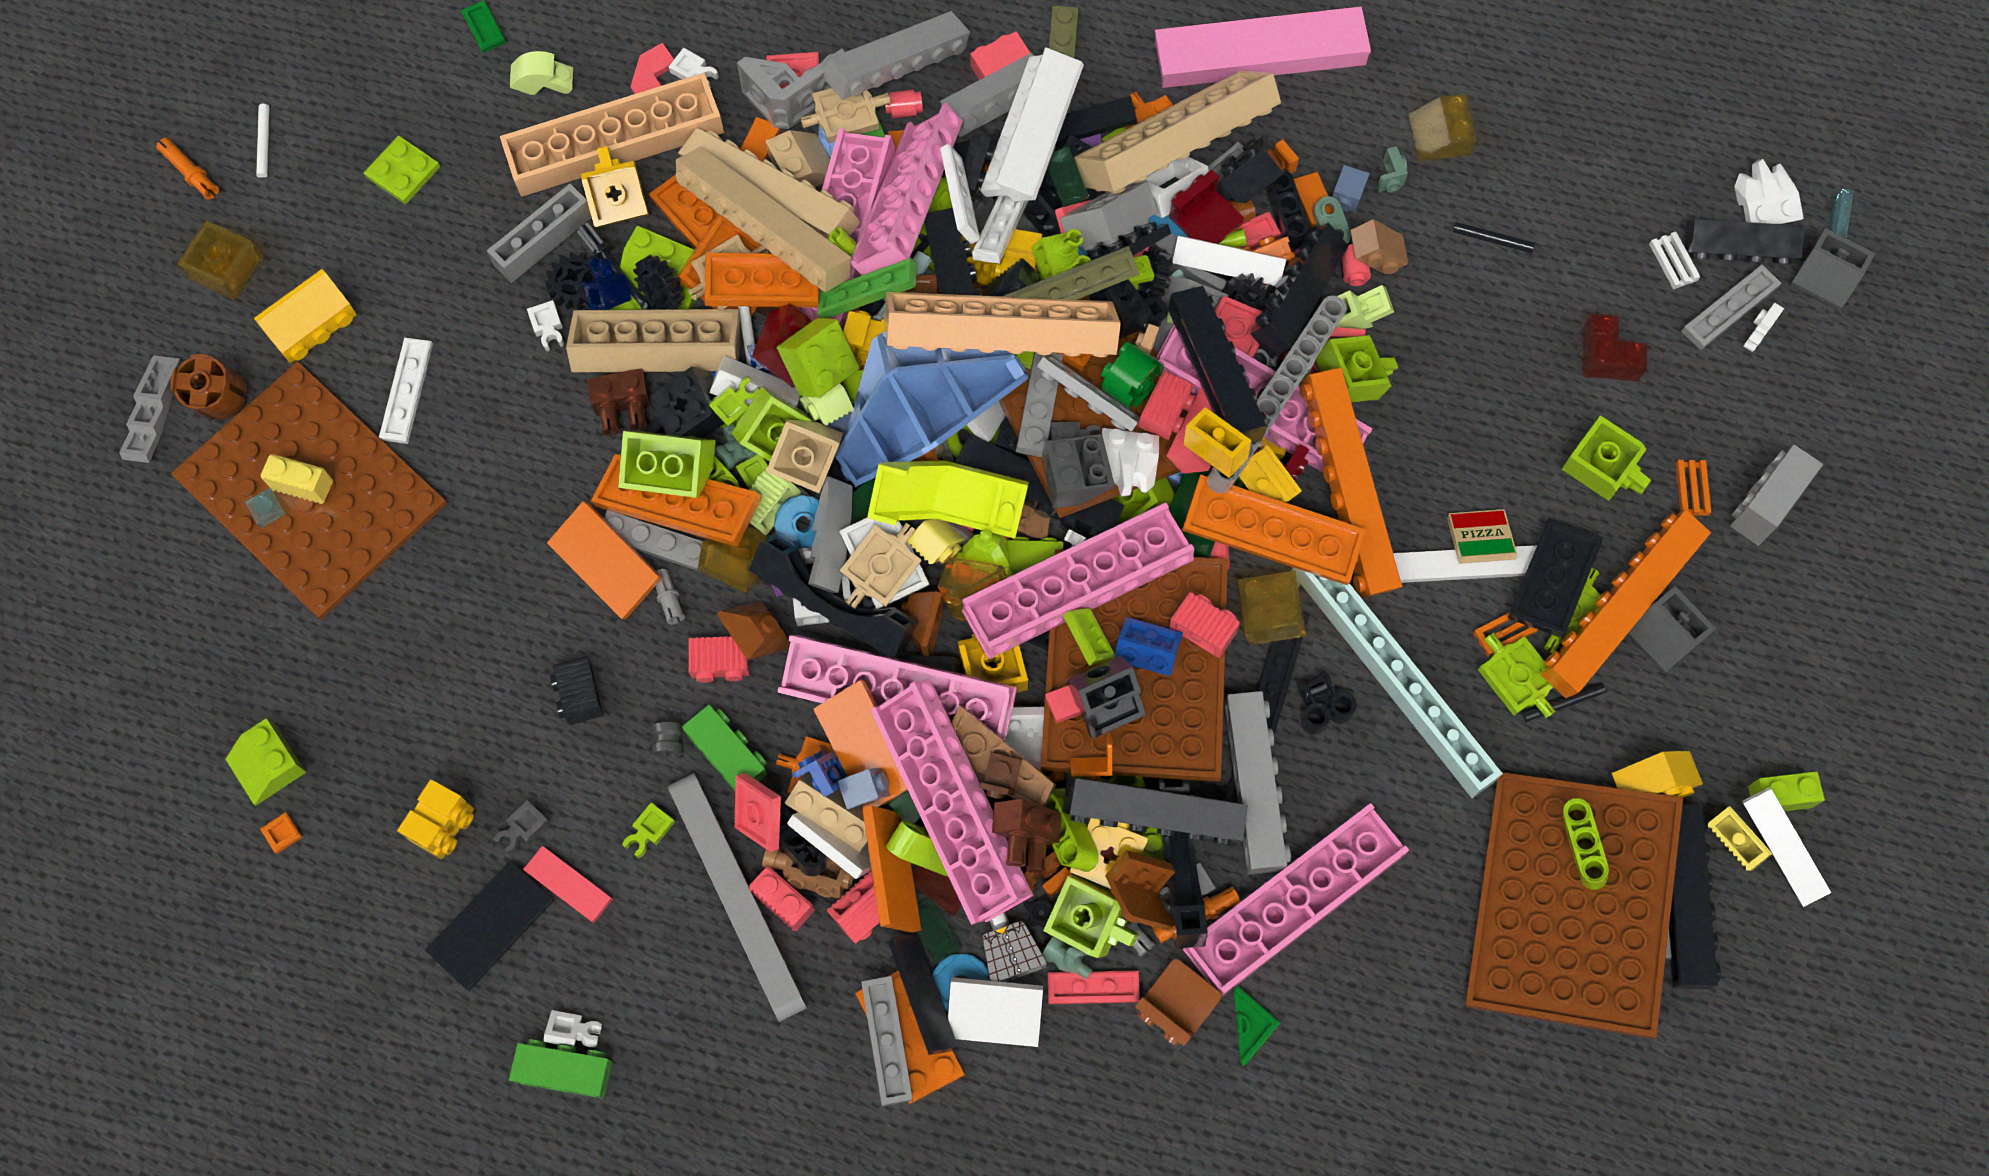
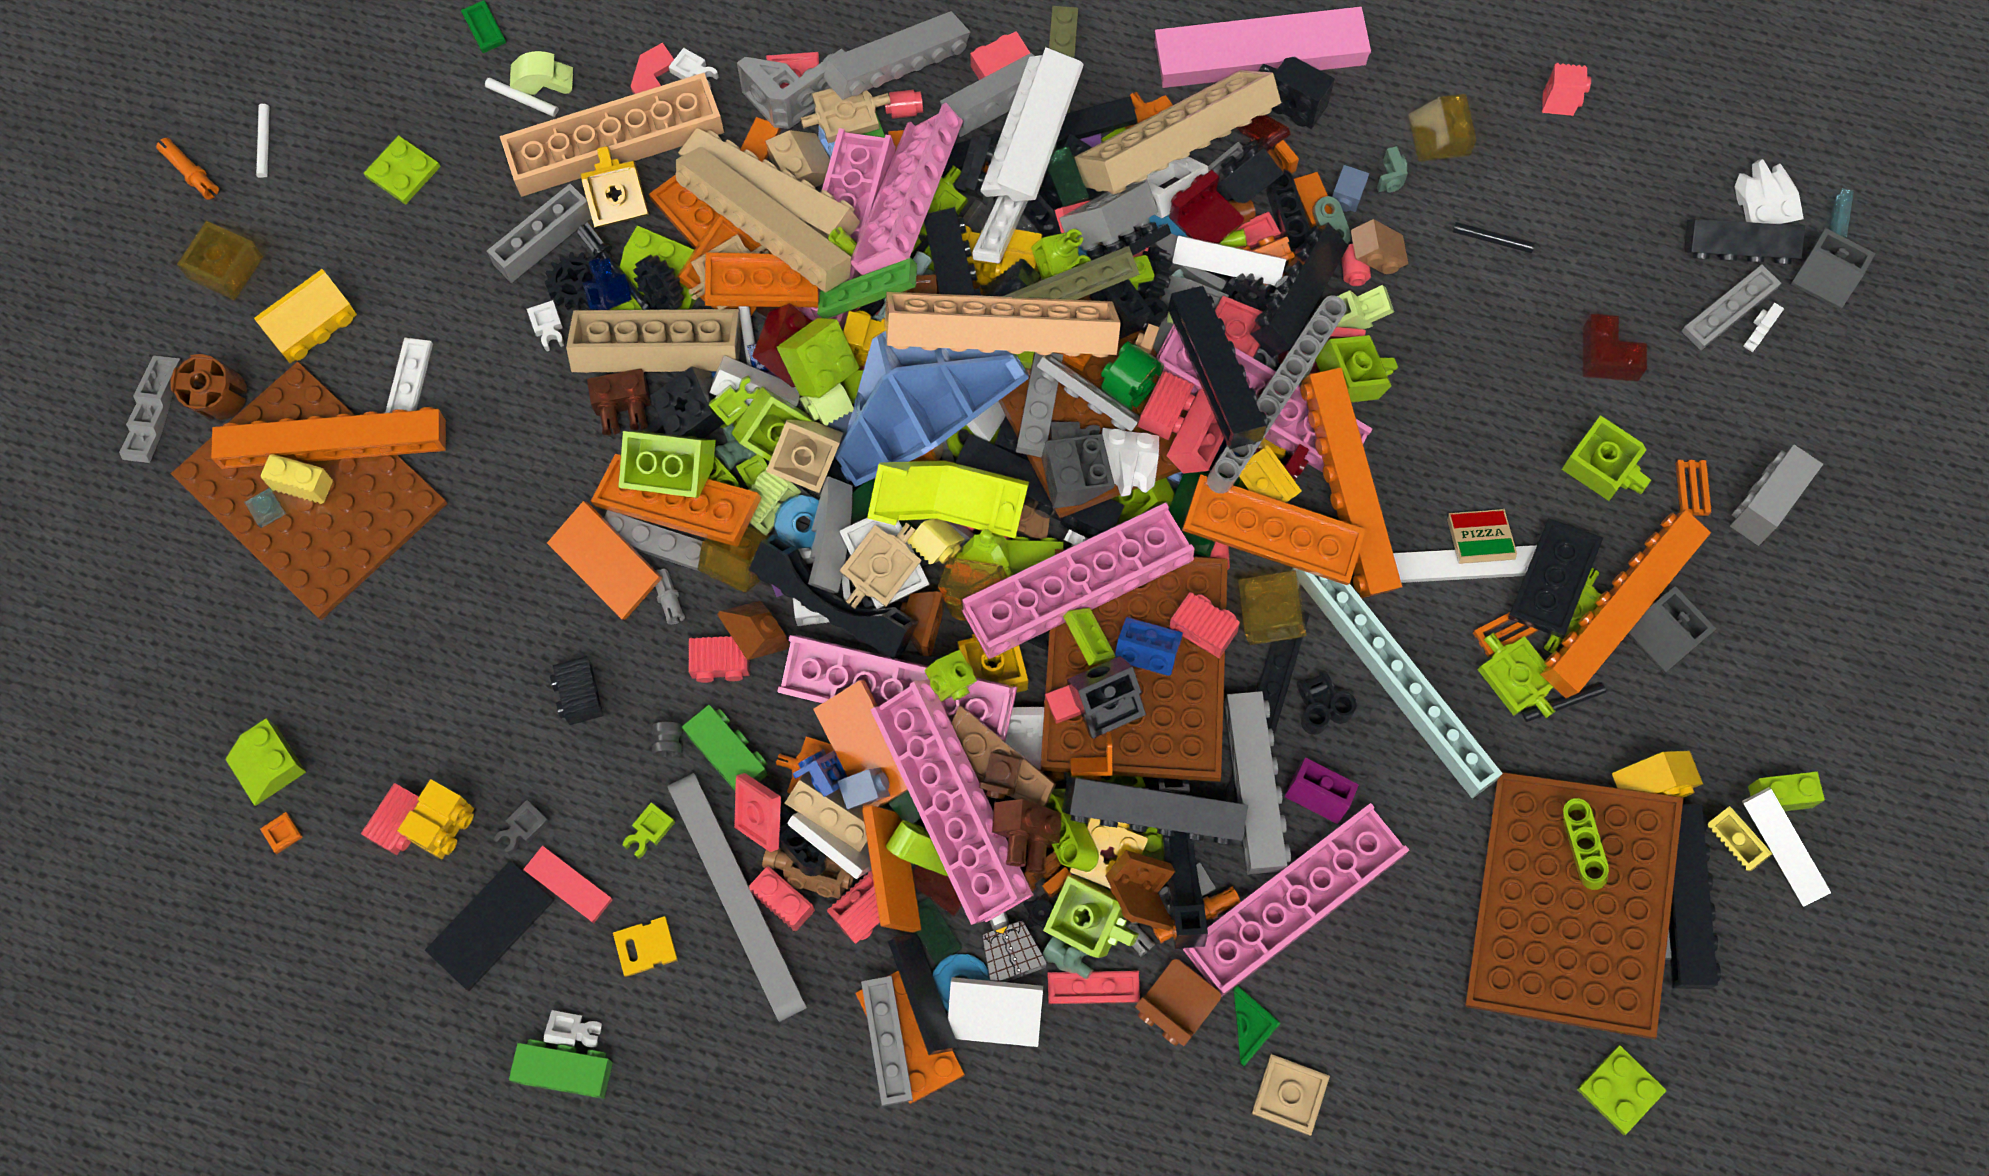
(330, 438): none -> orange brick
(388, 817): none -> coral brick
(521, 97): none -> white bar
(652, 945): none -> yellow piece
(951, 676): none -> lime brick
(960, 194): white tile -> none
(1217, 442): yellow brick -> none
(1267, 128): none -> clear red tile
(1290, 1095): none -> tan tile
(1302, 90): none -> black hinge
(1321, 790): none -> magenta brick
(1565, 89): none -> coral brick
(1621, 1090): none -> lime plate
(1683, 255): white tile -> none

